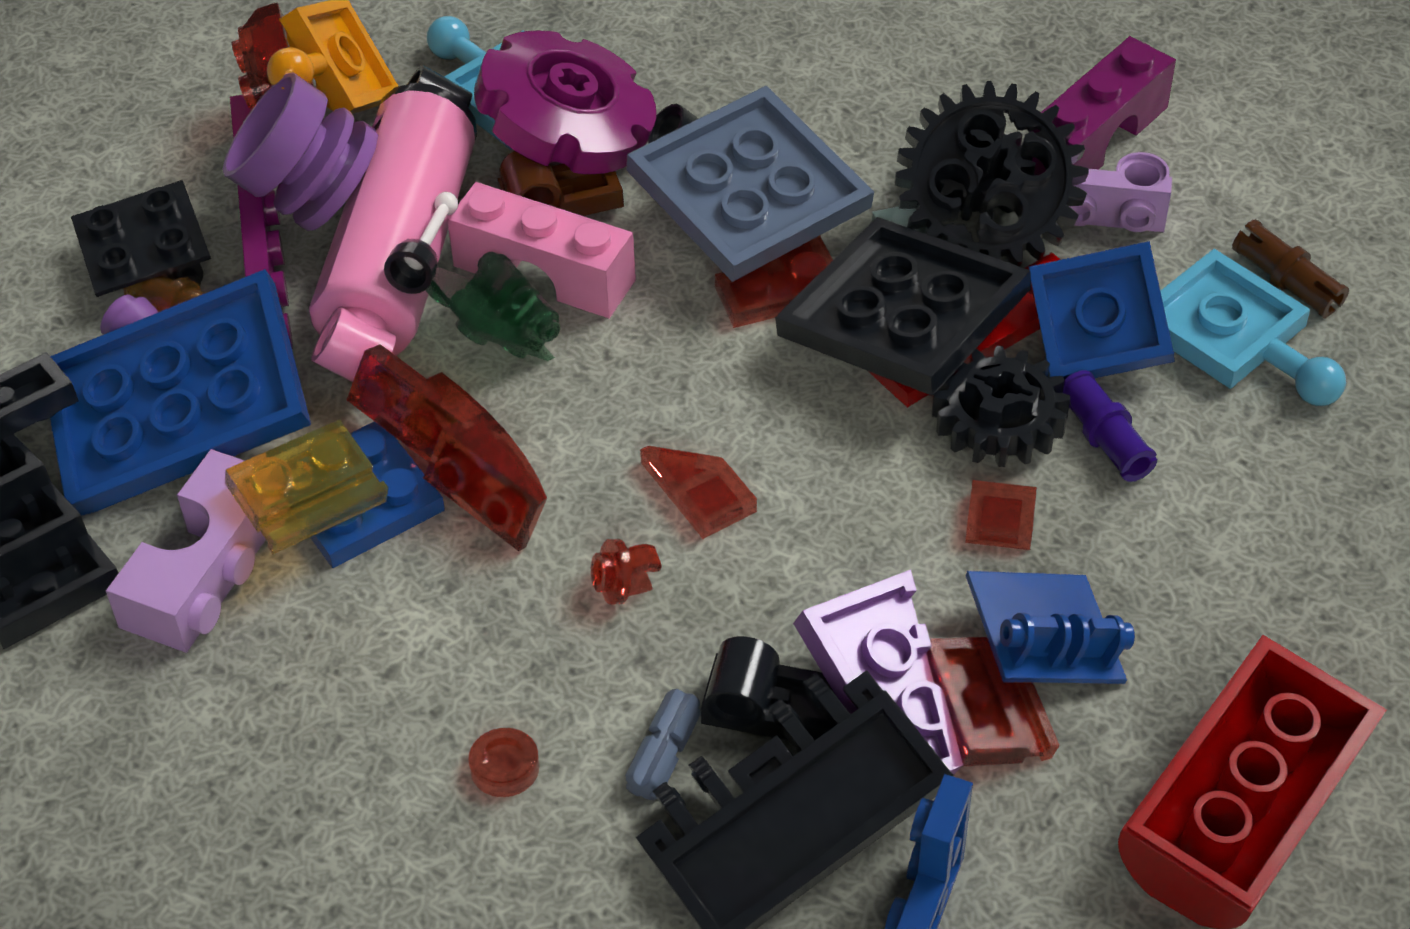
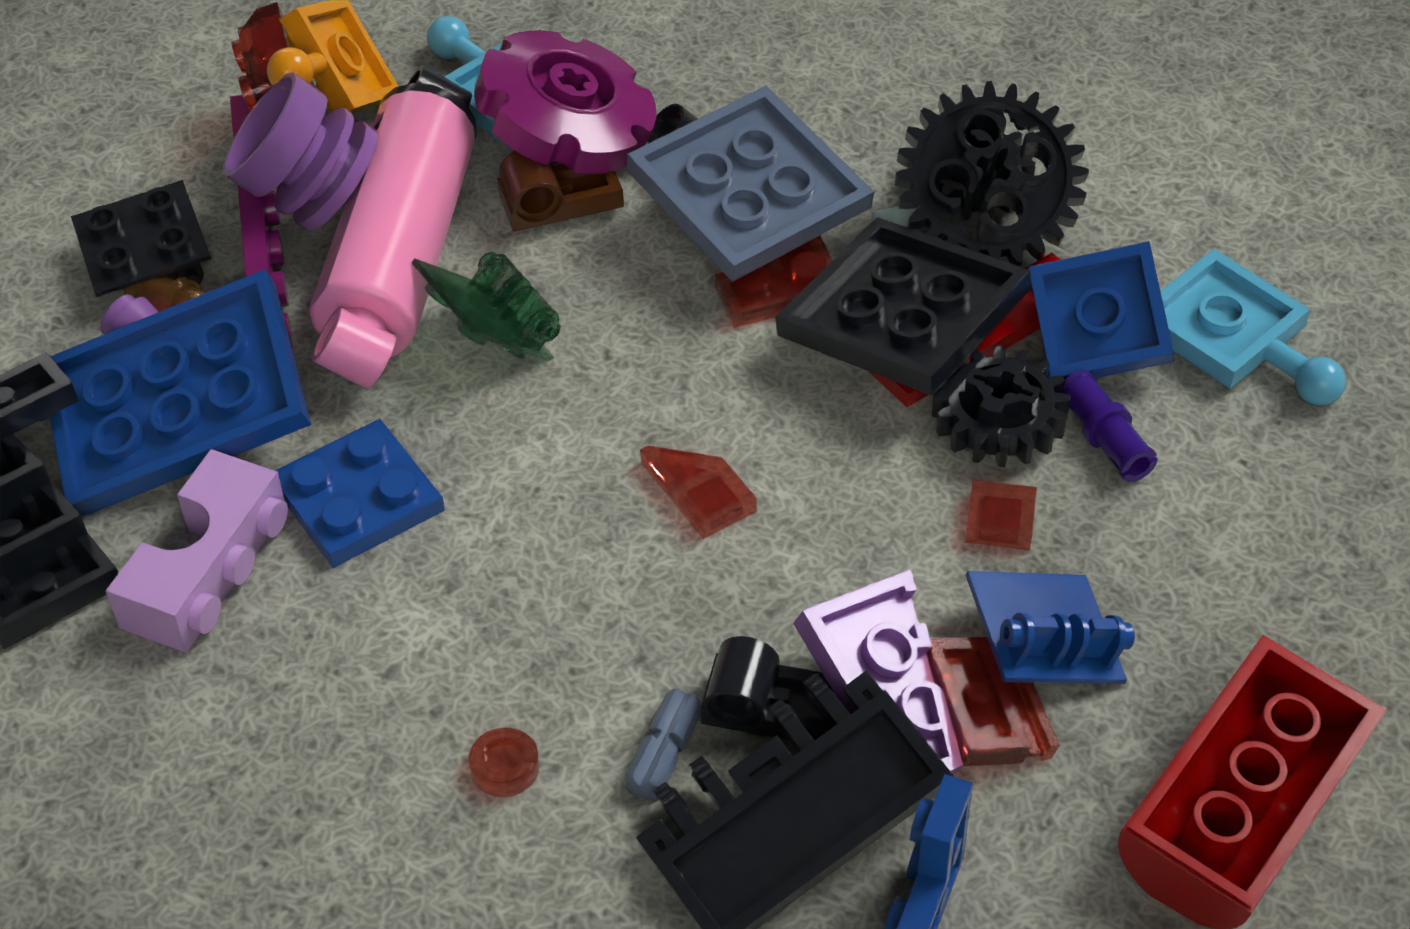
(305, 486): clear yellow plate -> none
(413, 261): black hinge -> none
(462, 442): clear red slope -> none
(583, 257): bright pink arch -> none
(623, 570): clear red plate -> none
(1120, 91): magenta arch -> none
(1127, 198): lavender plate -> none
(1290, 268): reddish brown pin -> none

